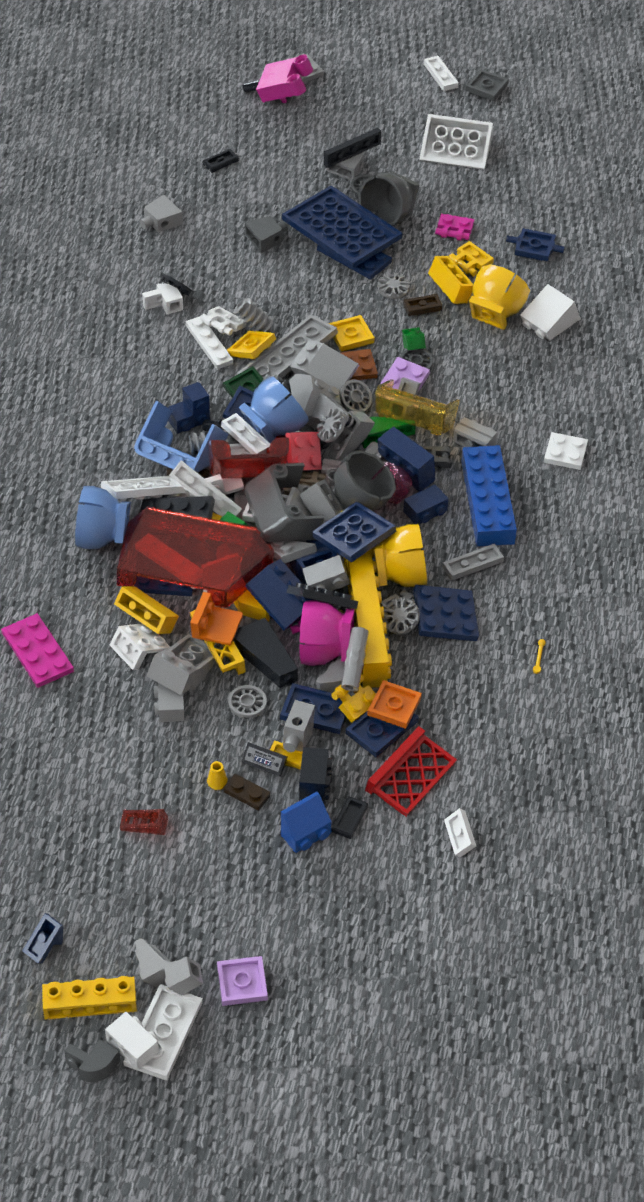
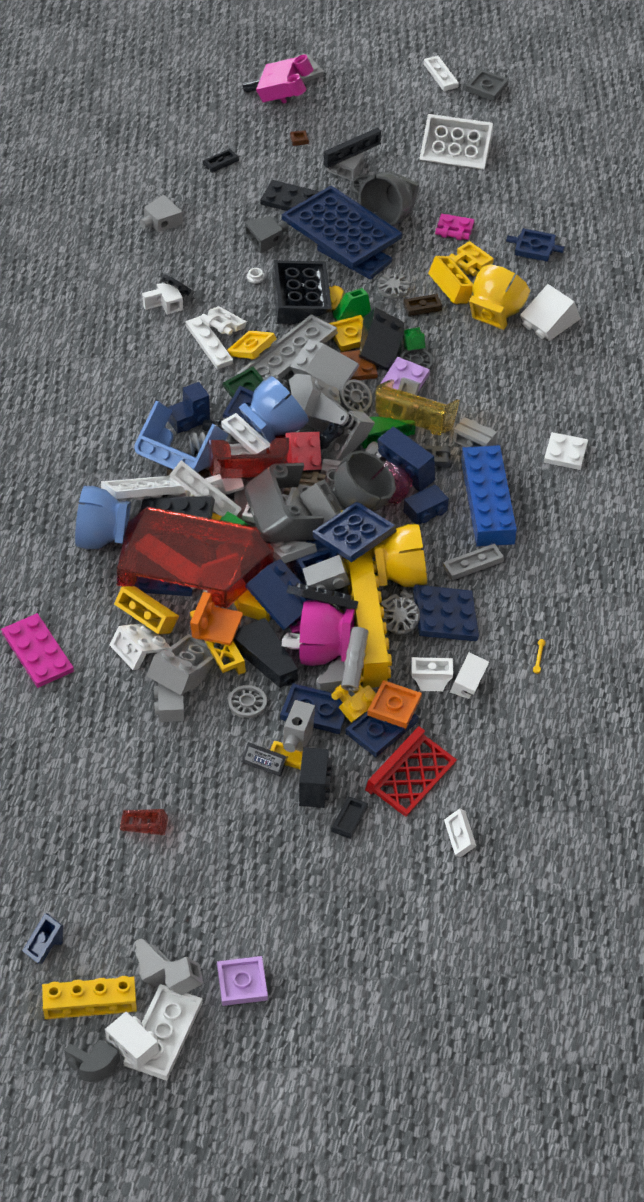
(217, 776): yellow cone -> none
(246, 792): dark brown plate -> none
(254, 315): light grey piece -> none
(255, 275): none -> white plate
(285, 195): none -> black plate
(291, 640): none -> white plate
(299, 138): none -> reddish brown tile
(300, 290): none -> black slope
(305, 823): blue slope -> none
(330, 425): light grey wheel -> none
(336, 296): none -> yellow bracket
(353, 304): none -> green slope
(381, 338): none -> black slope
(432, 673): none -> white slope
(469, 676): none -> white hinge

